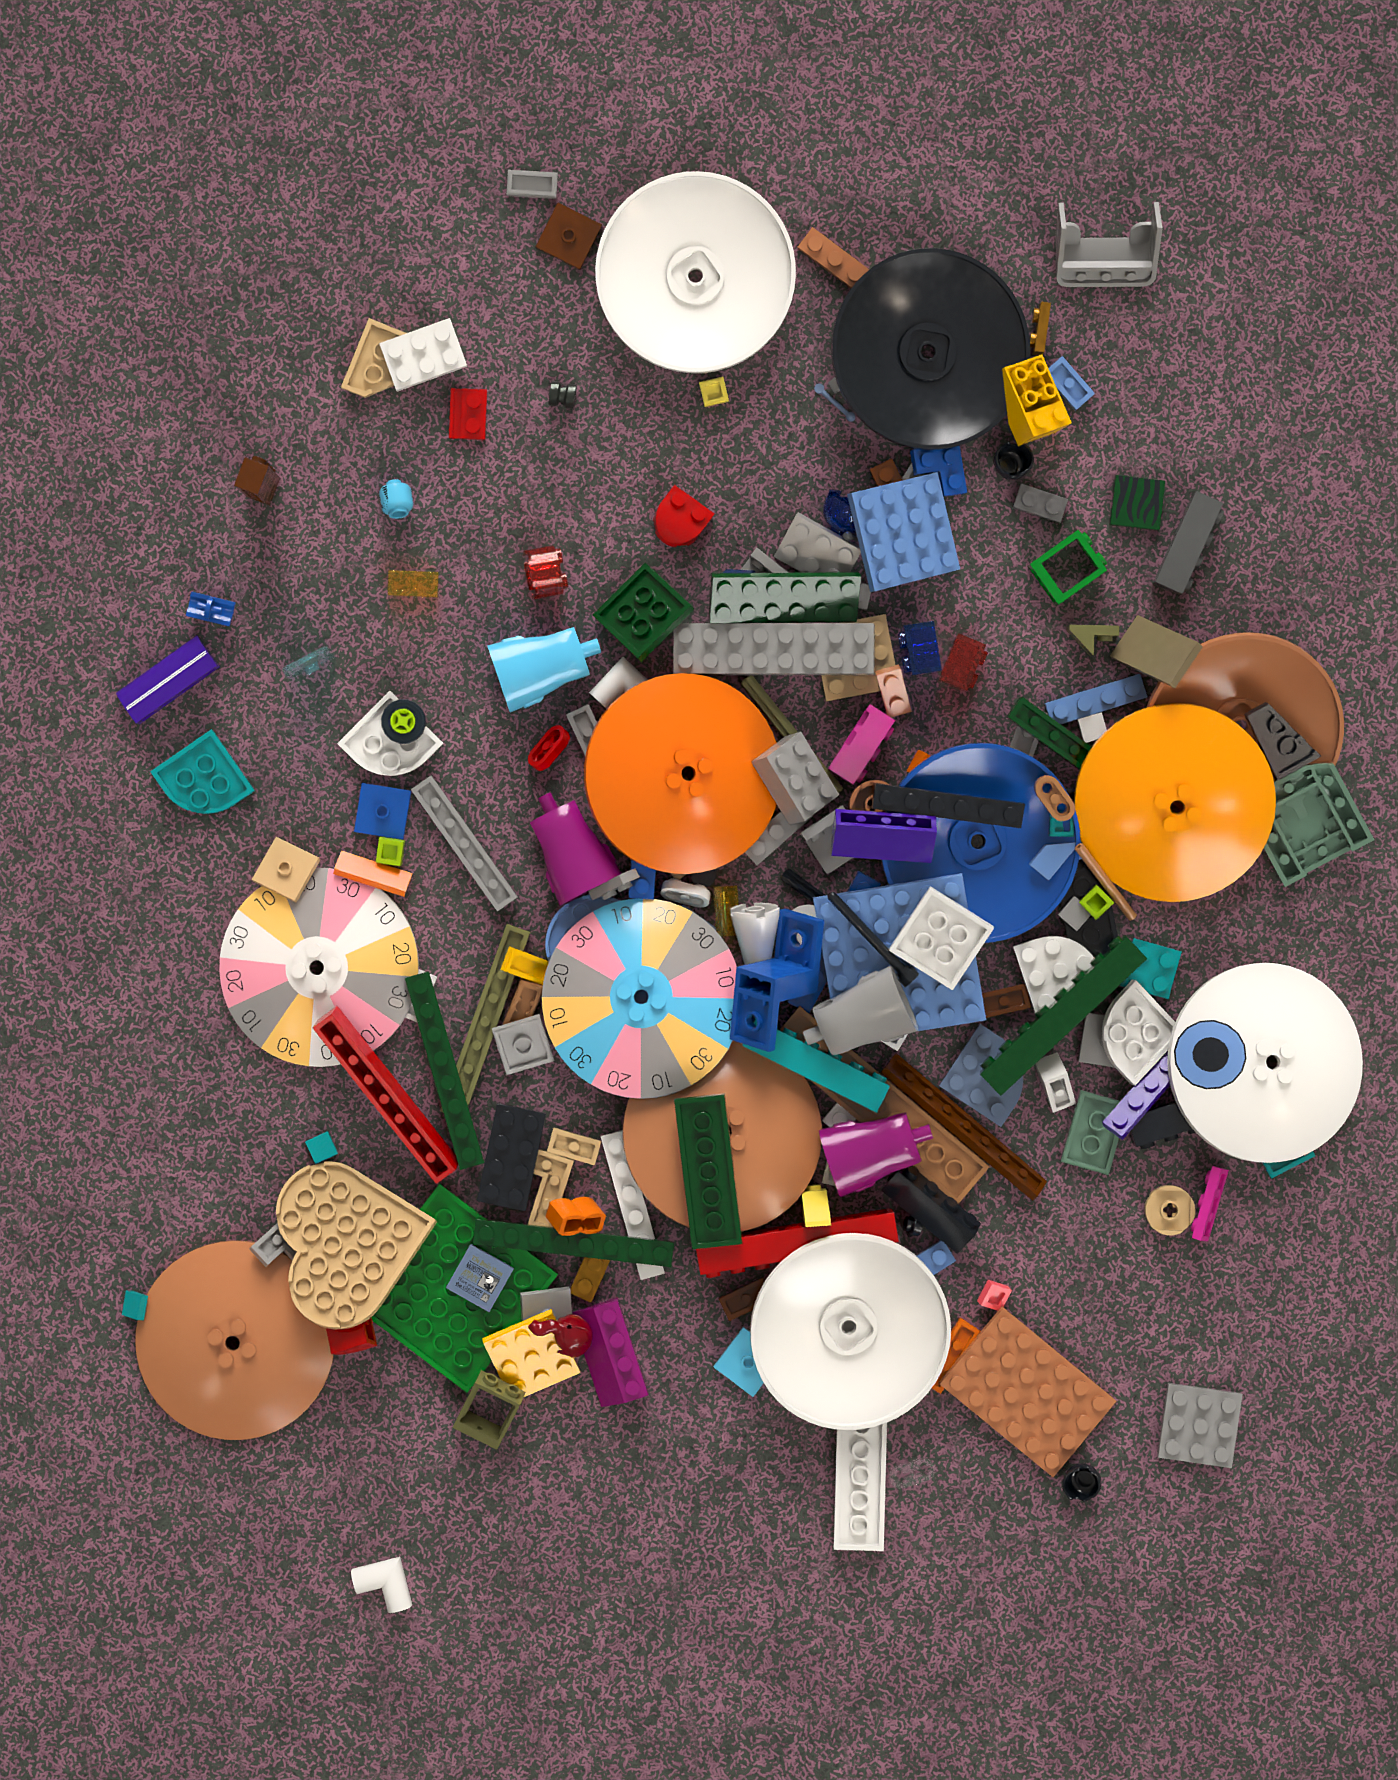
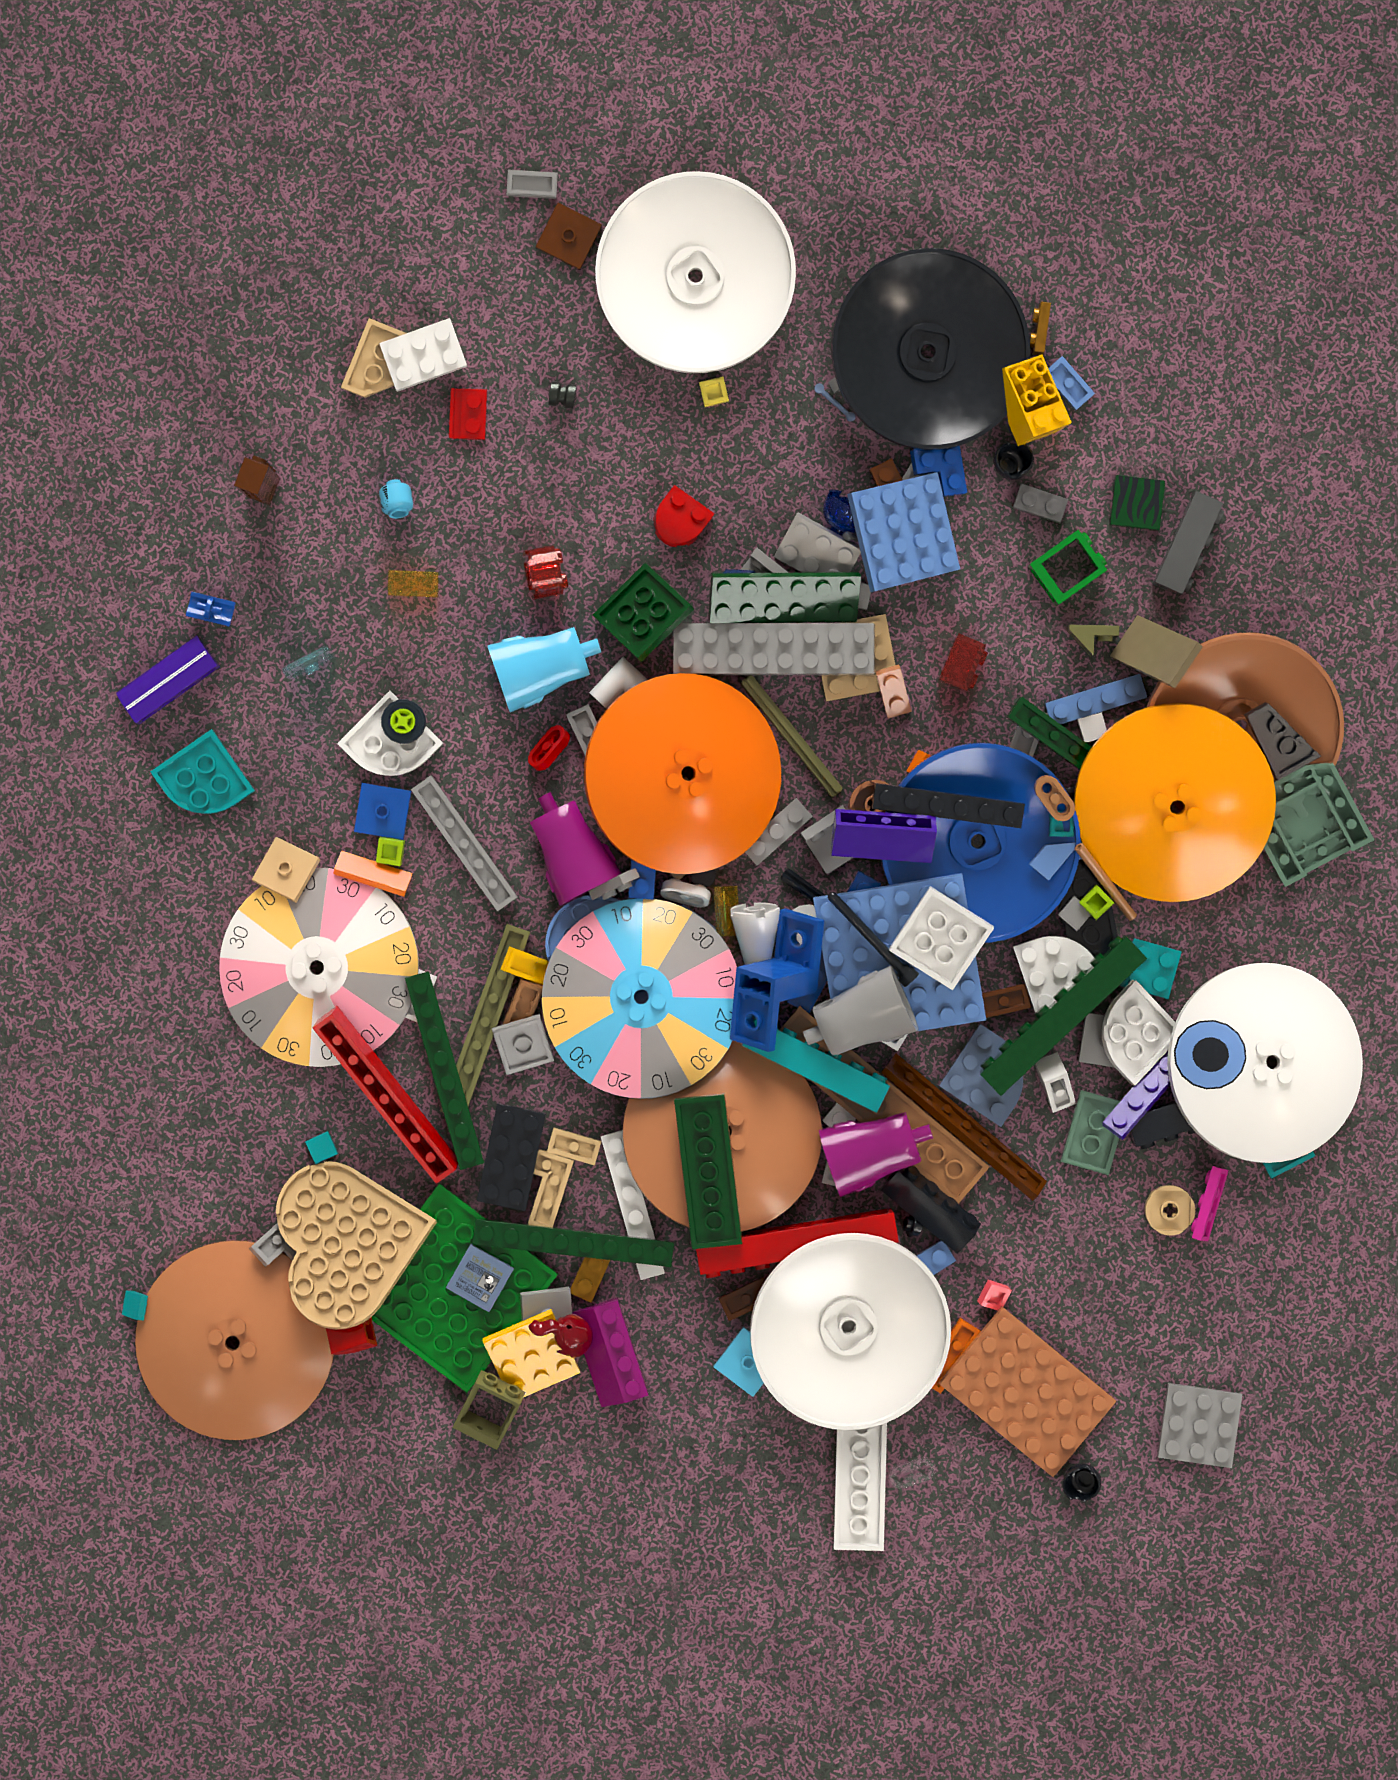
(385, 1575): white brick -> none
(575, 1216): orange brick -> none
(795, 778): light grey brick -> none
(815, 1206): light yellow slope -> none
(832, 258): nougat plate -> none
(862, 745): dark pink wedge -> none
(920, 649): clear blue brick -> none
(1107, 260): light grey windscreen -> none

